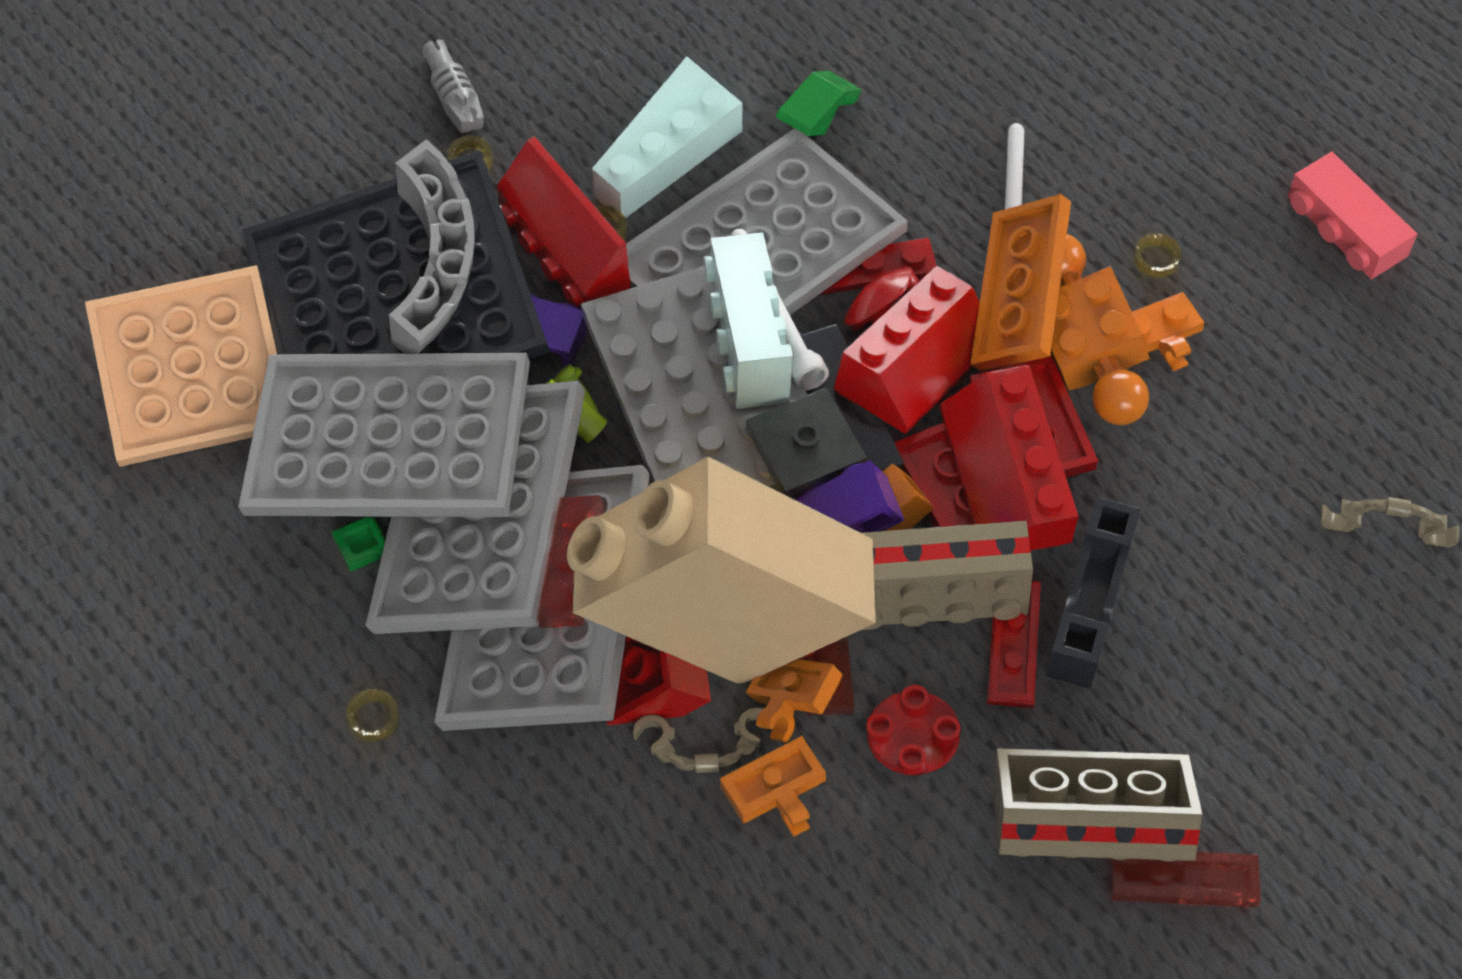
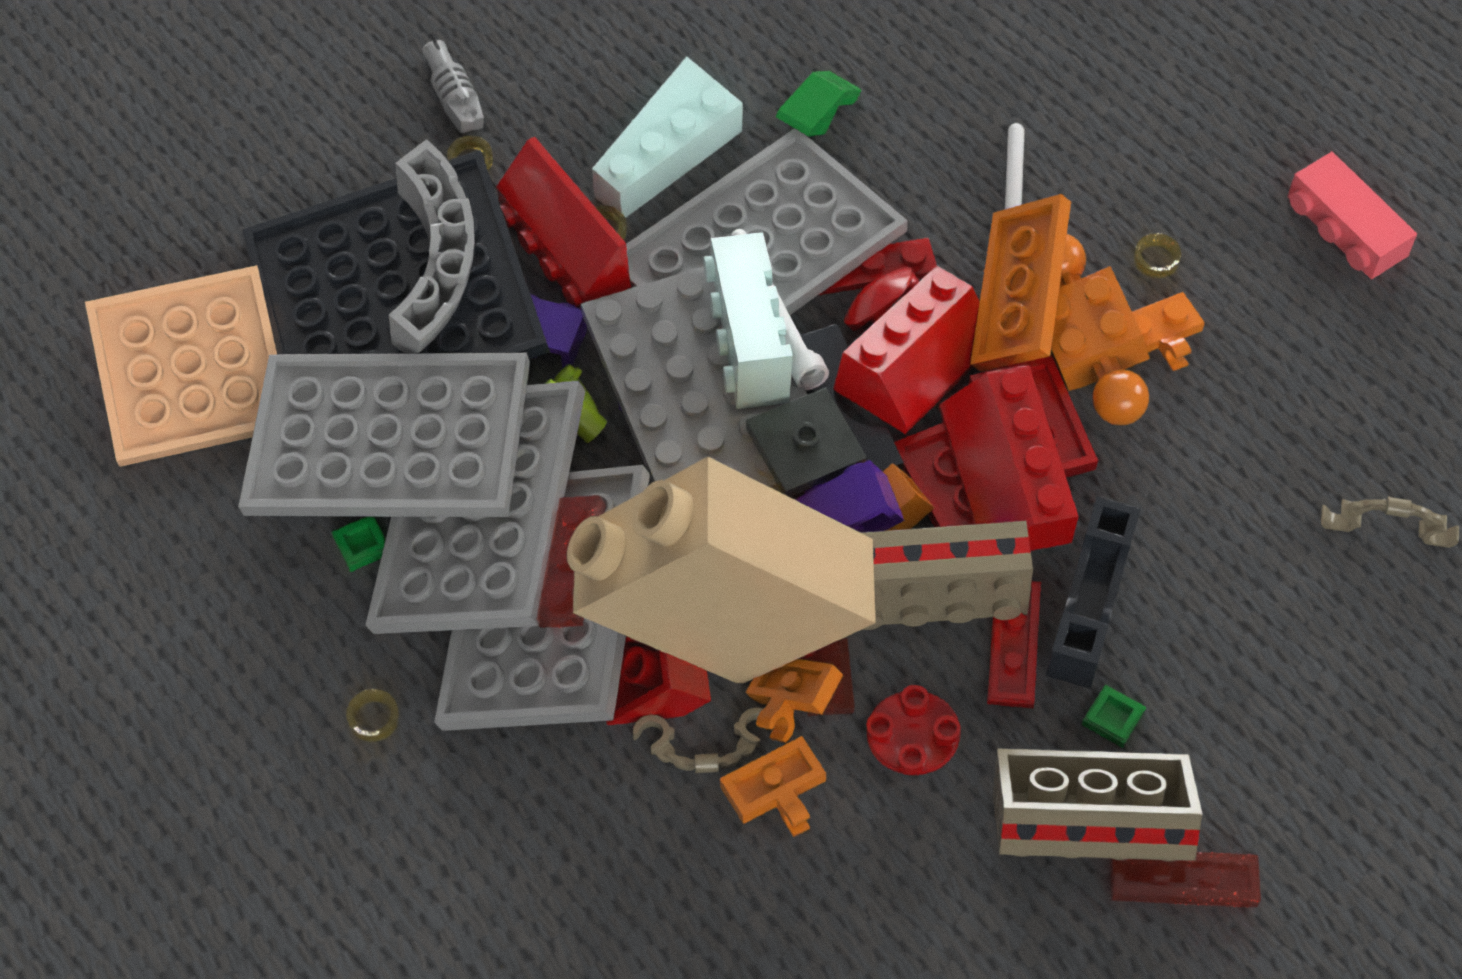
(1113, 716): none -> green tile

